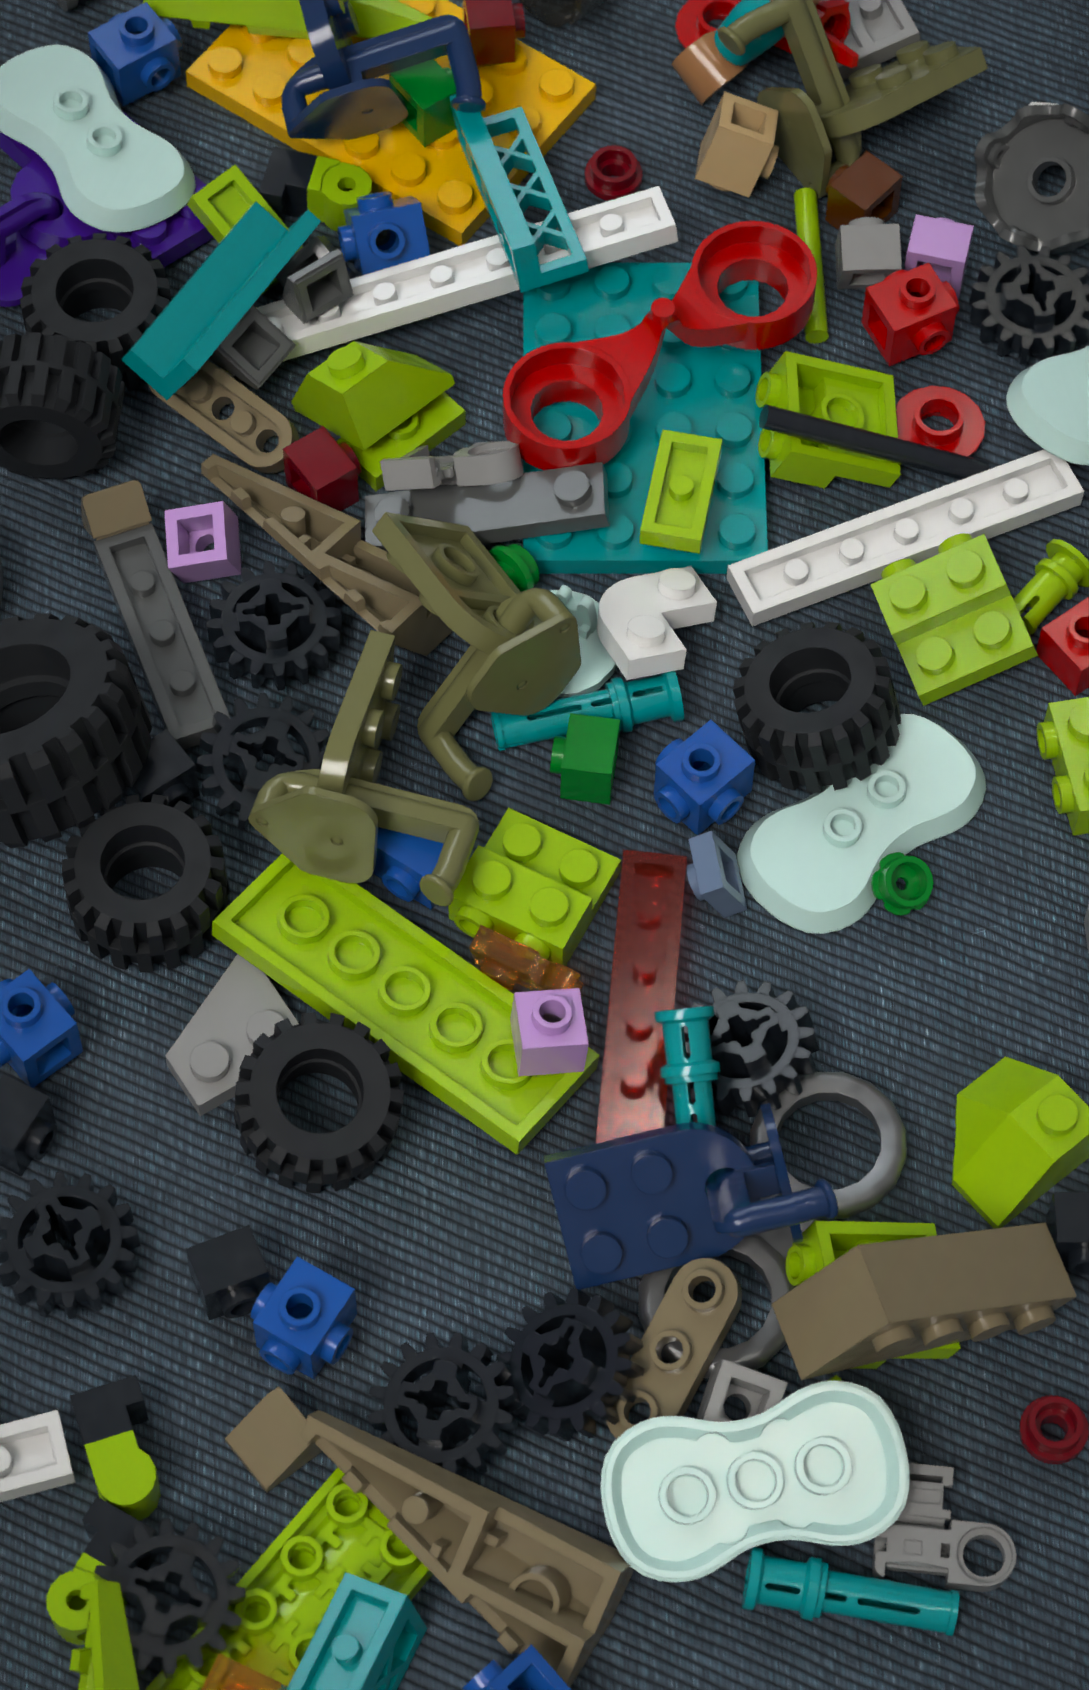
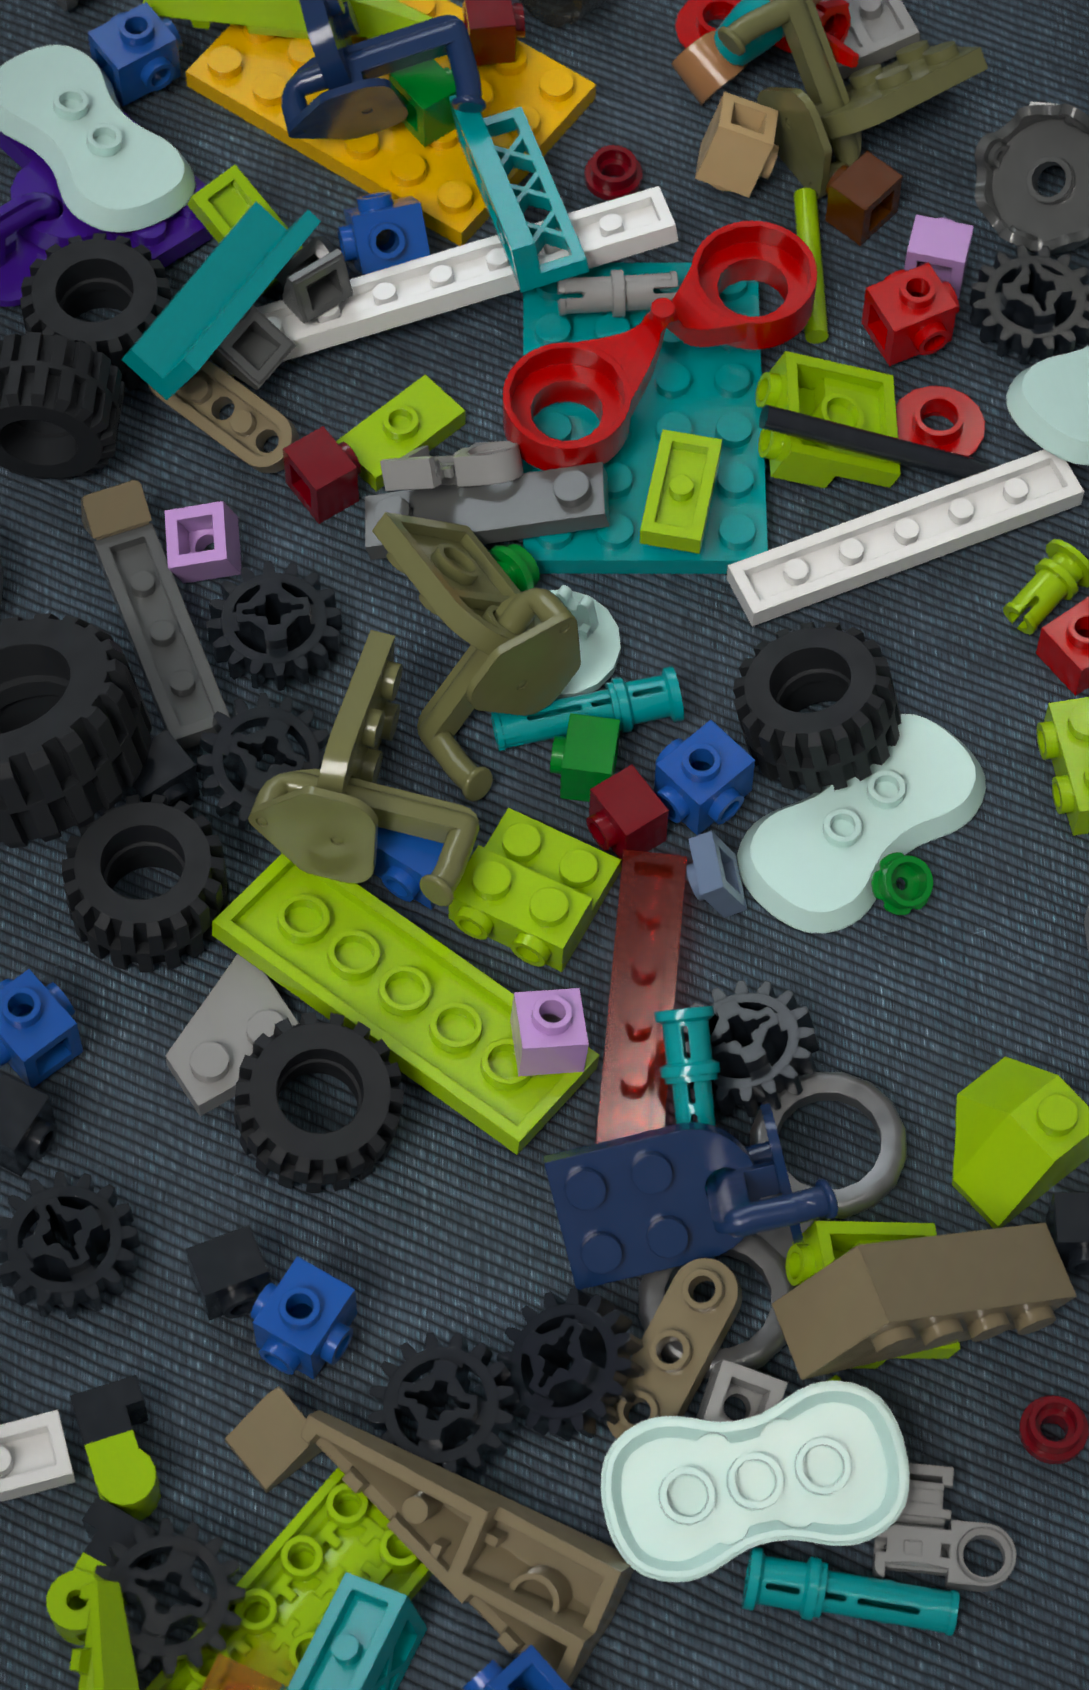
(312, 183): leg -> none
(333, 551): dark tan wedge -> none
(368, 391): lime slope -> none
(514, 963): clear orange plate -> none
(614, 292): none -> light grey pin
(626, 814): none -> dark red plate
(640, 618): white plate -> none
(866, 252): light grey plate -> none
(952, 617): lime plate -> none

